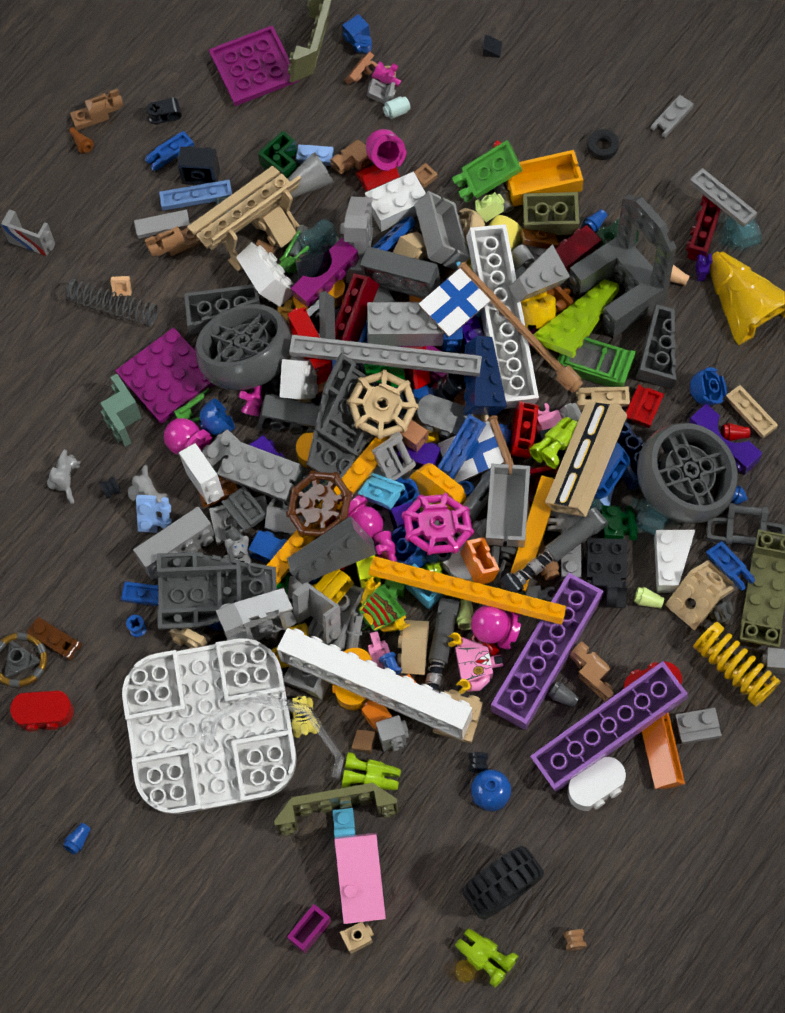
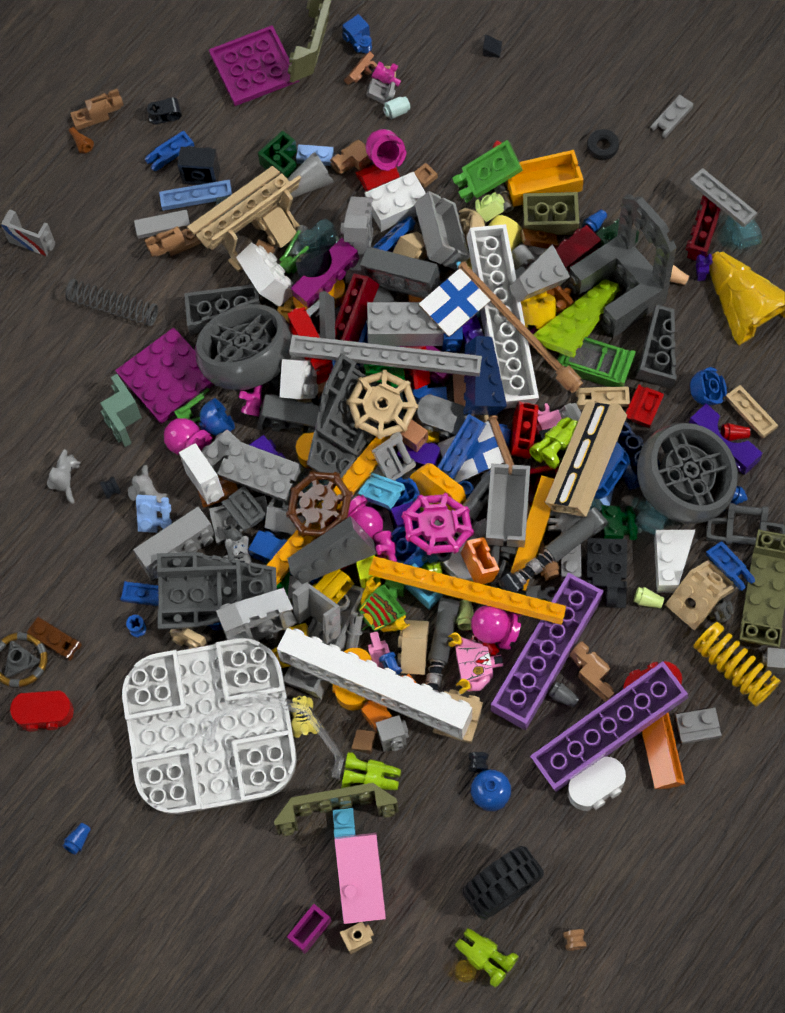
(121, 285): light nougat tile -> none
(449, 386): black wheel -> none

